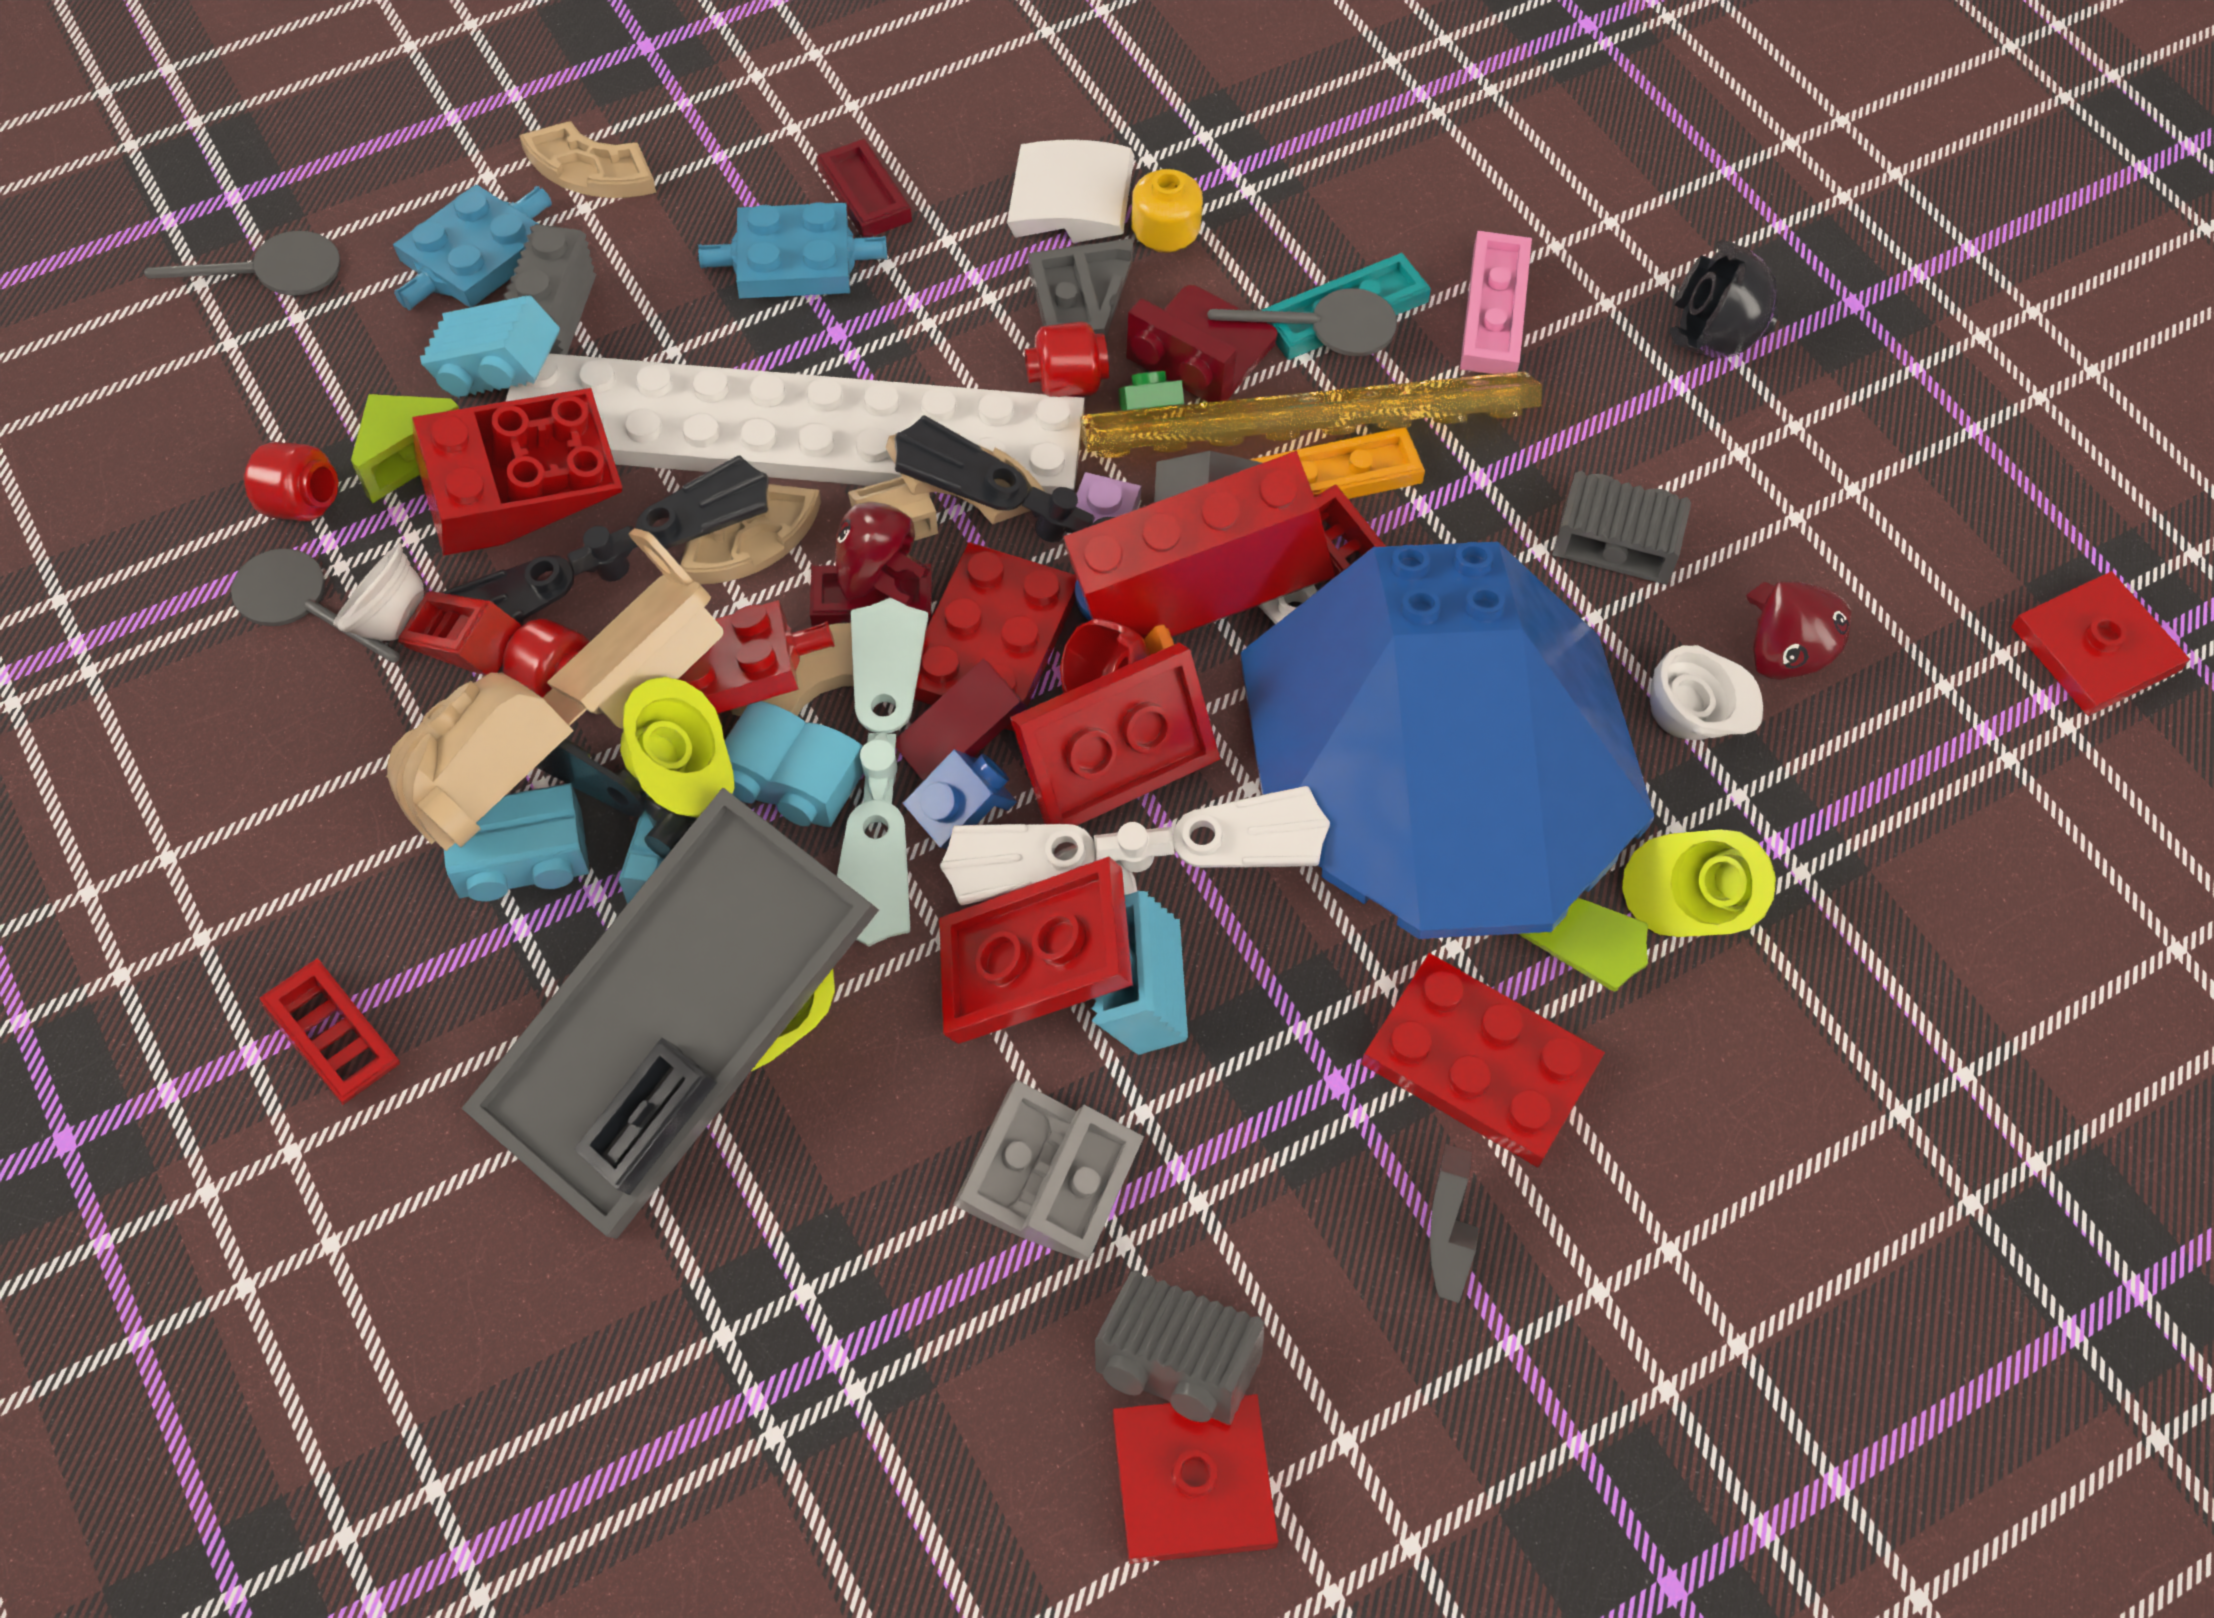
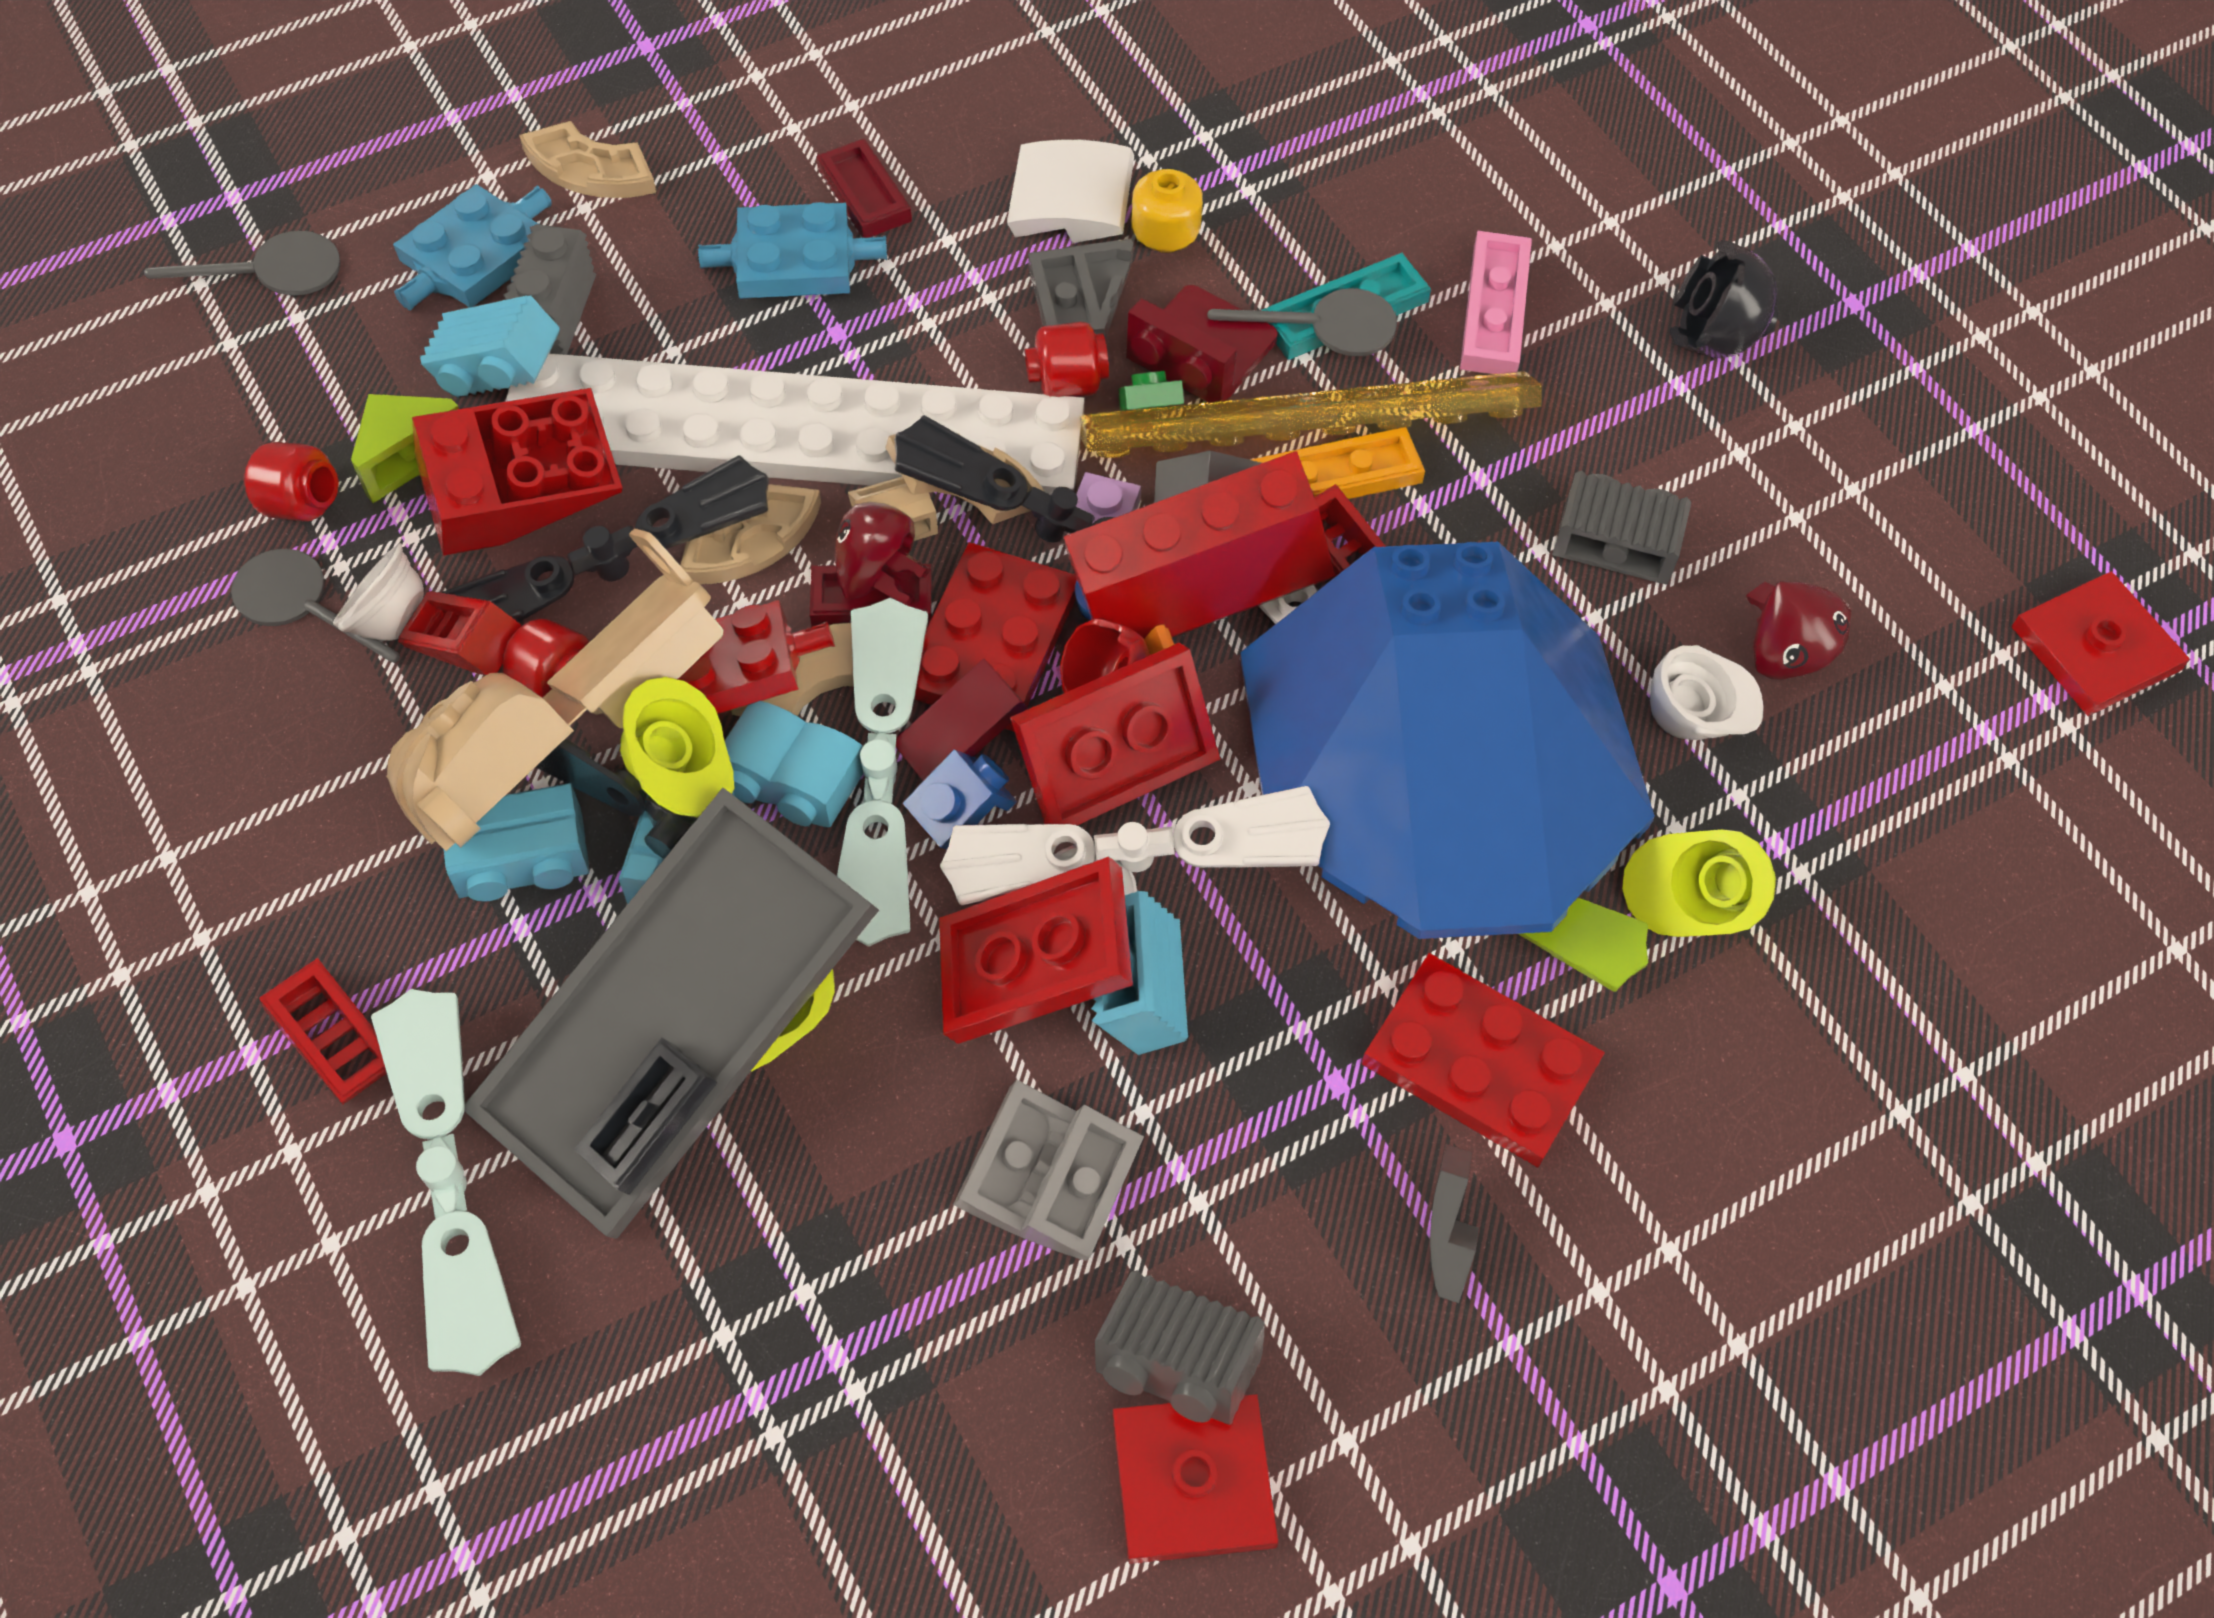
(464, 1293): none -> light aqua piece

